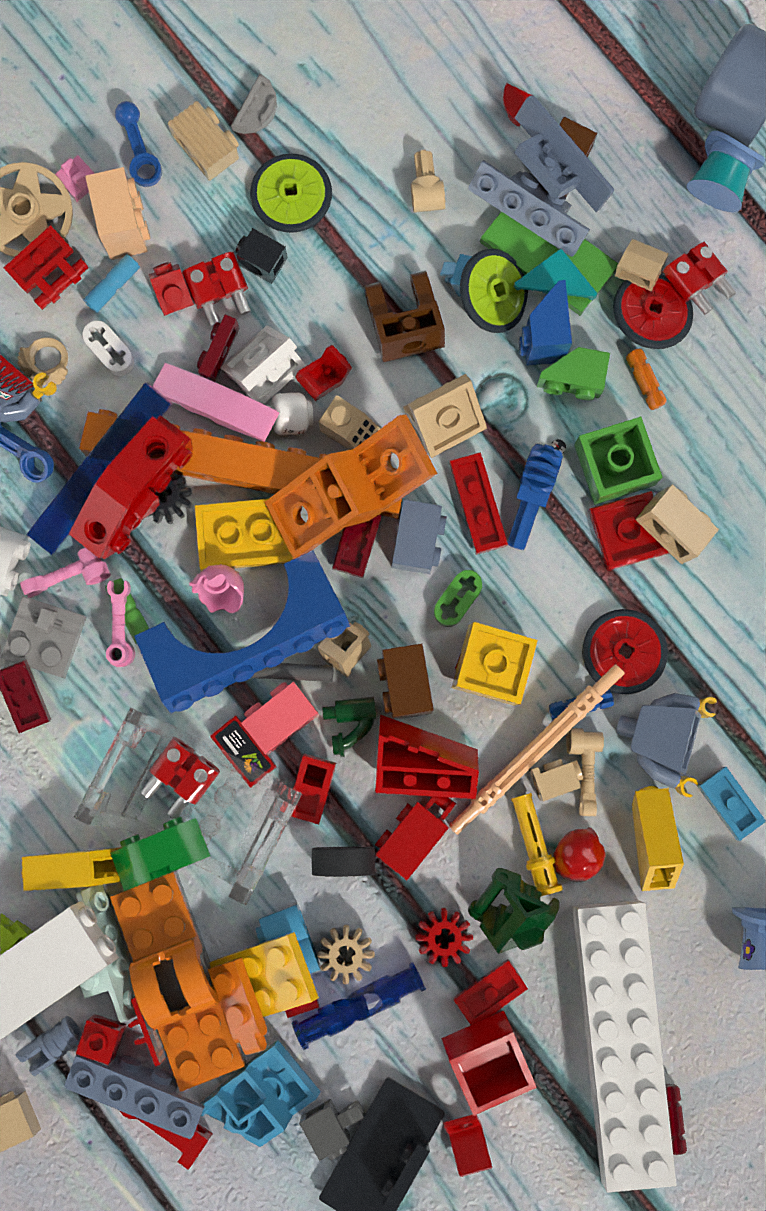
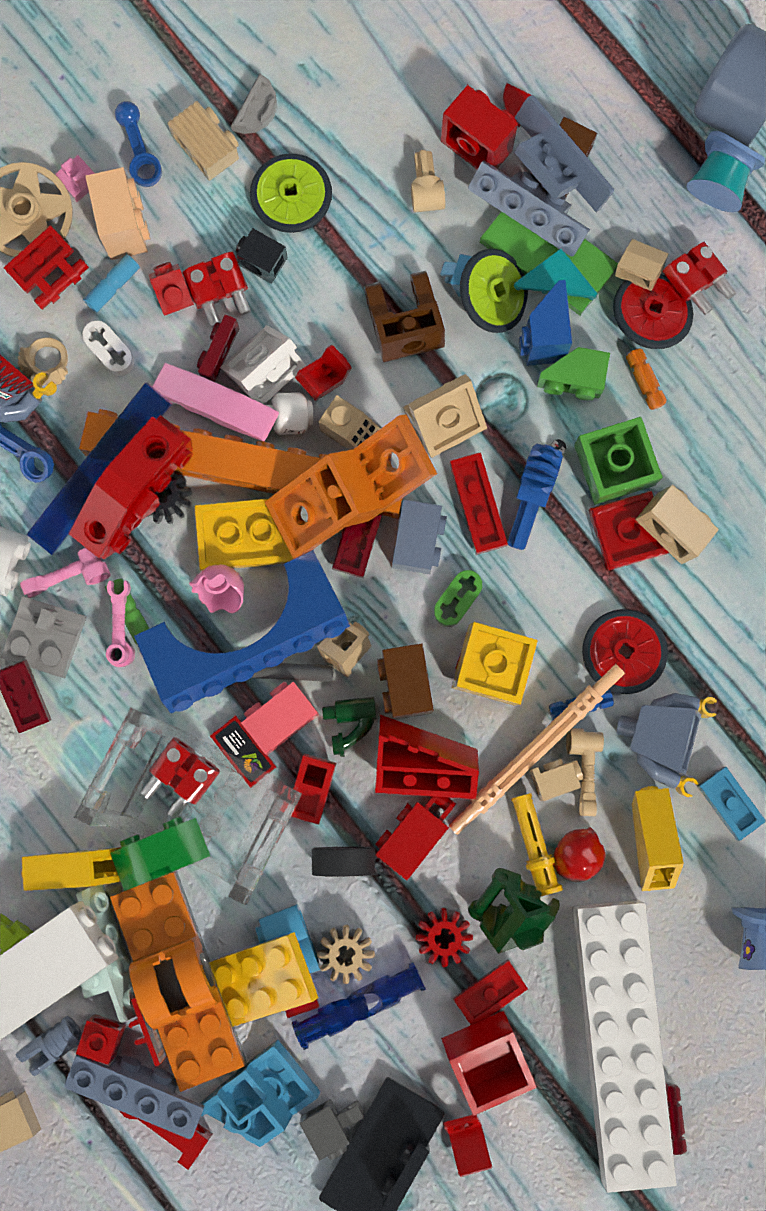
(239, 1005): orange hinge -> none
(478, 129): none -> red brick

